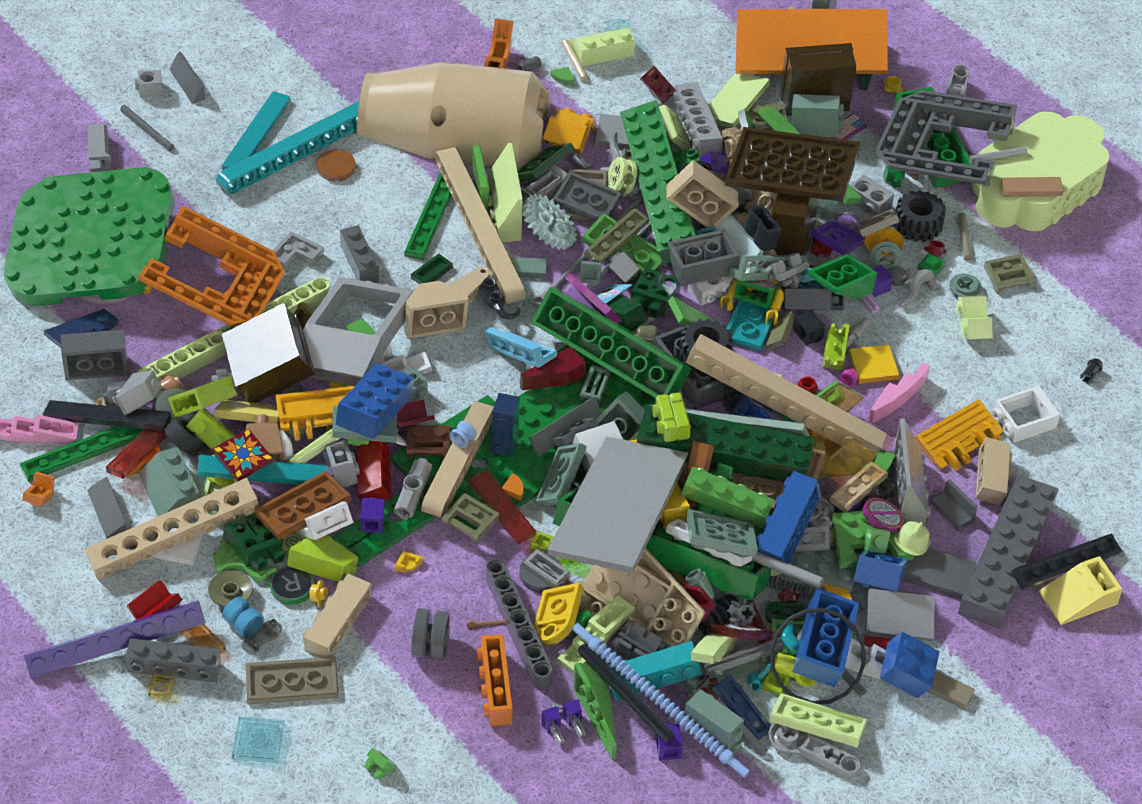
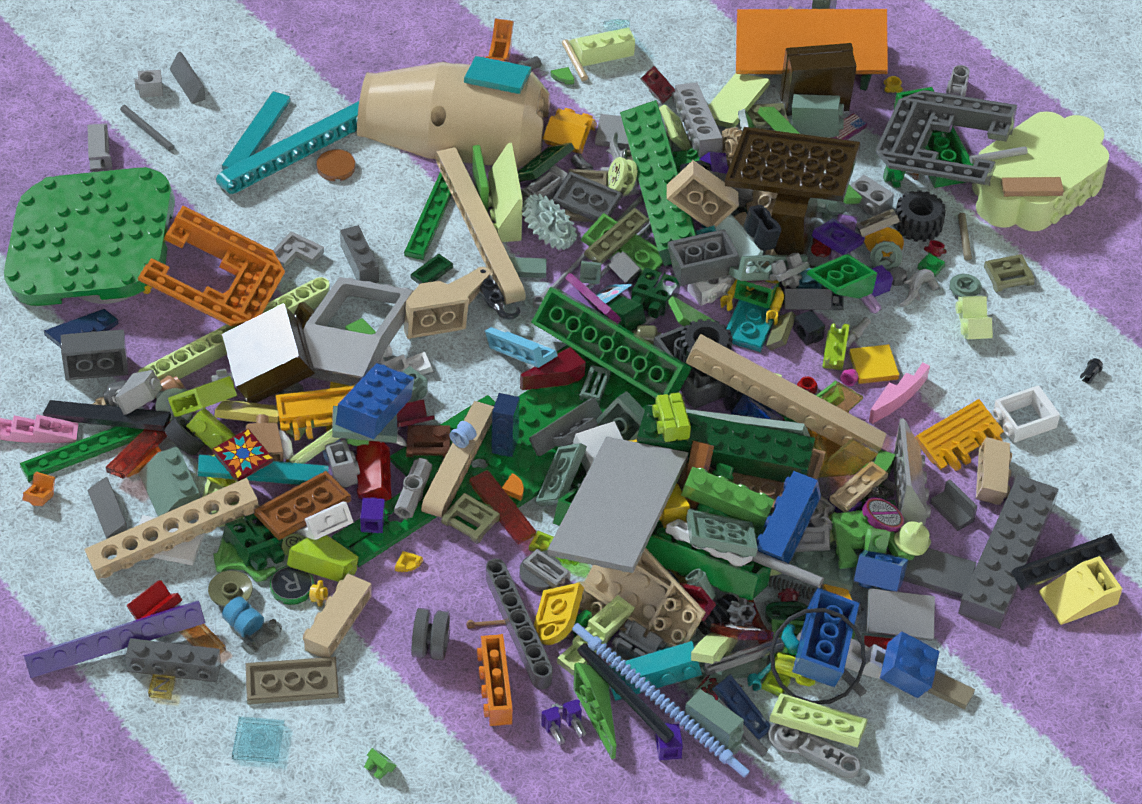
(497, 74): none -> teal tile

